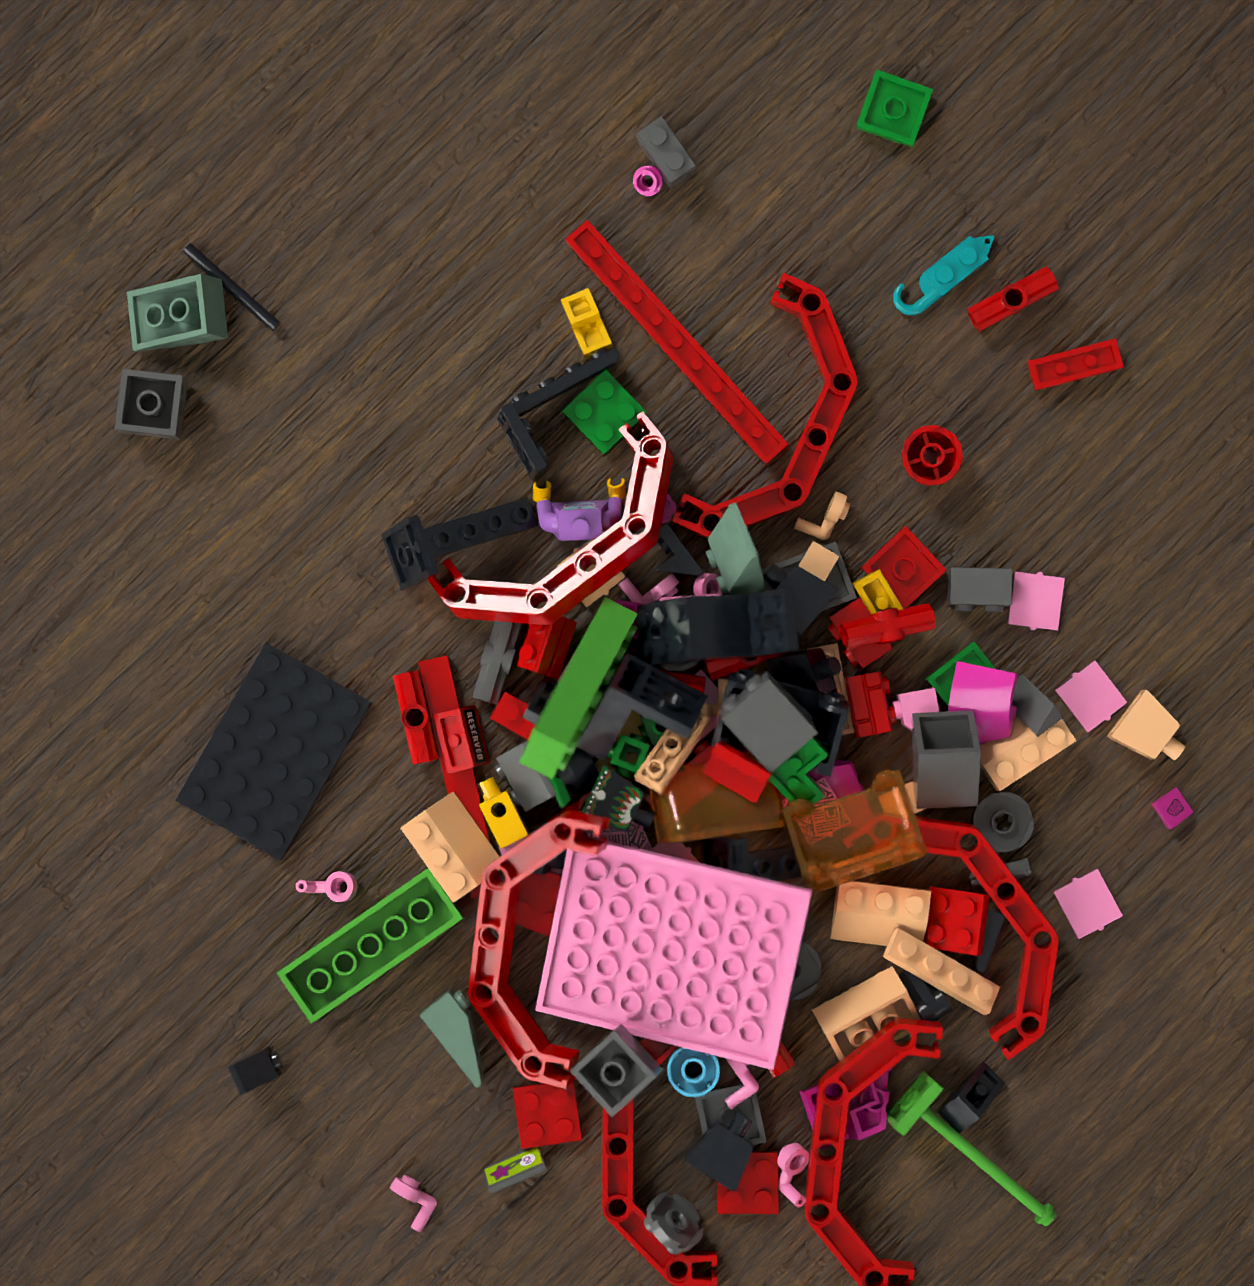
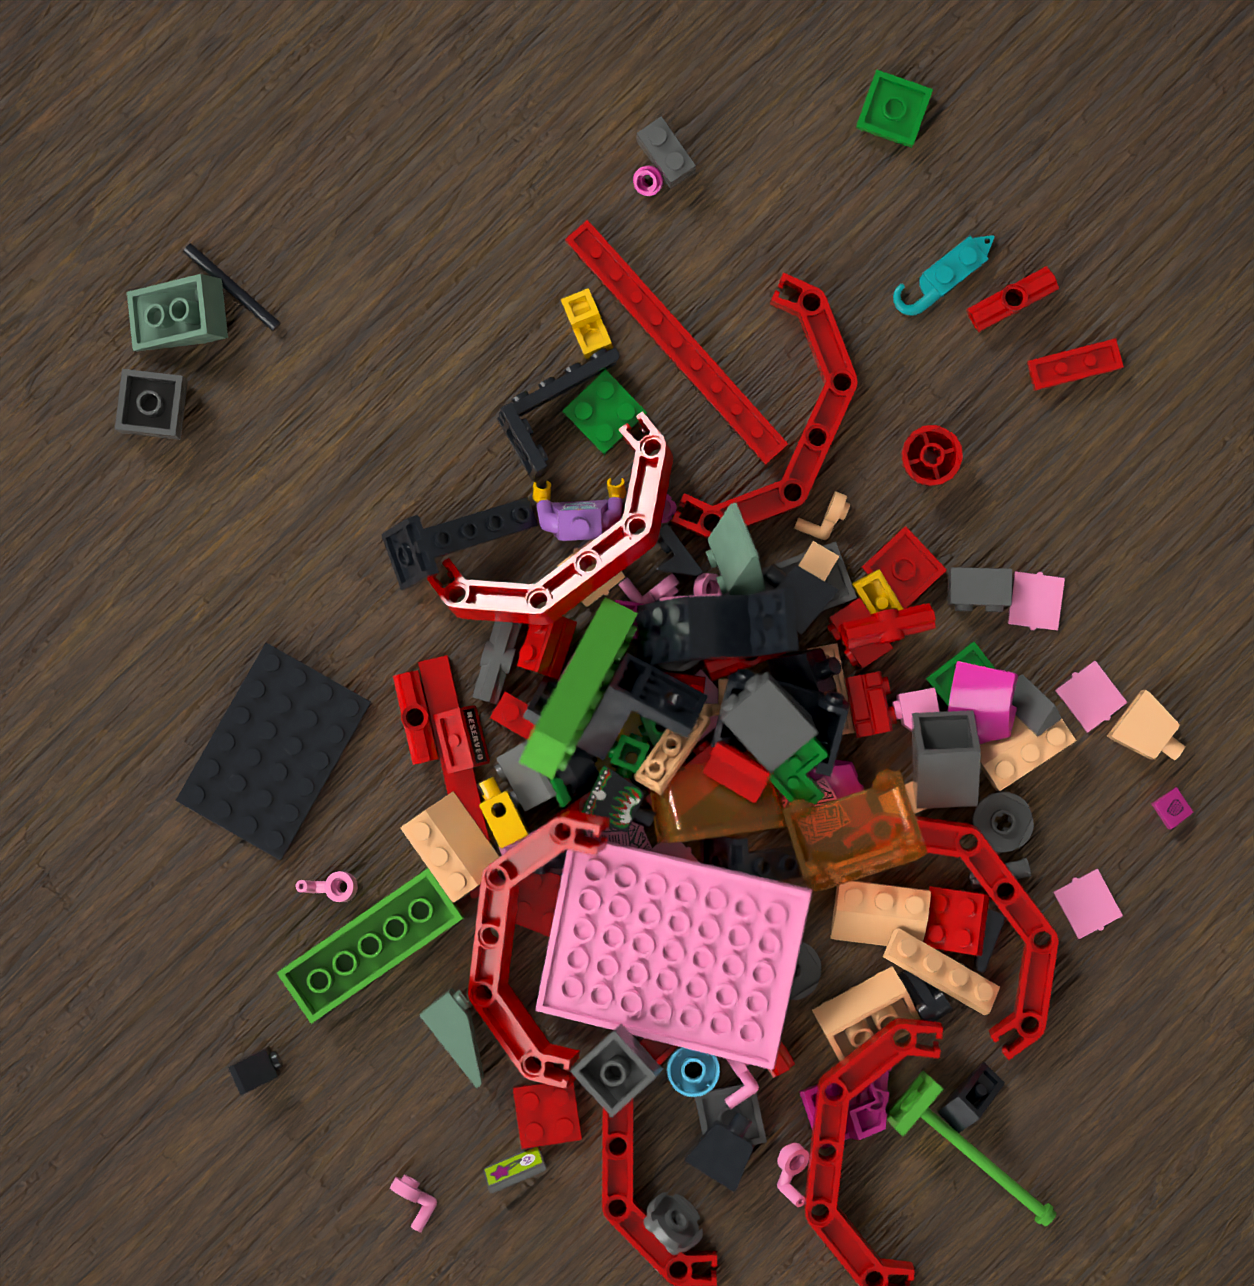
(756, 1190): red plate -> none

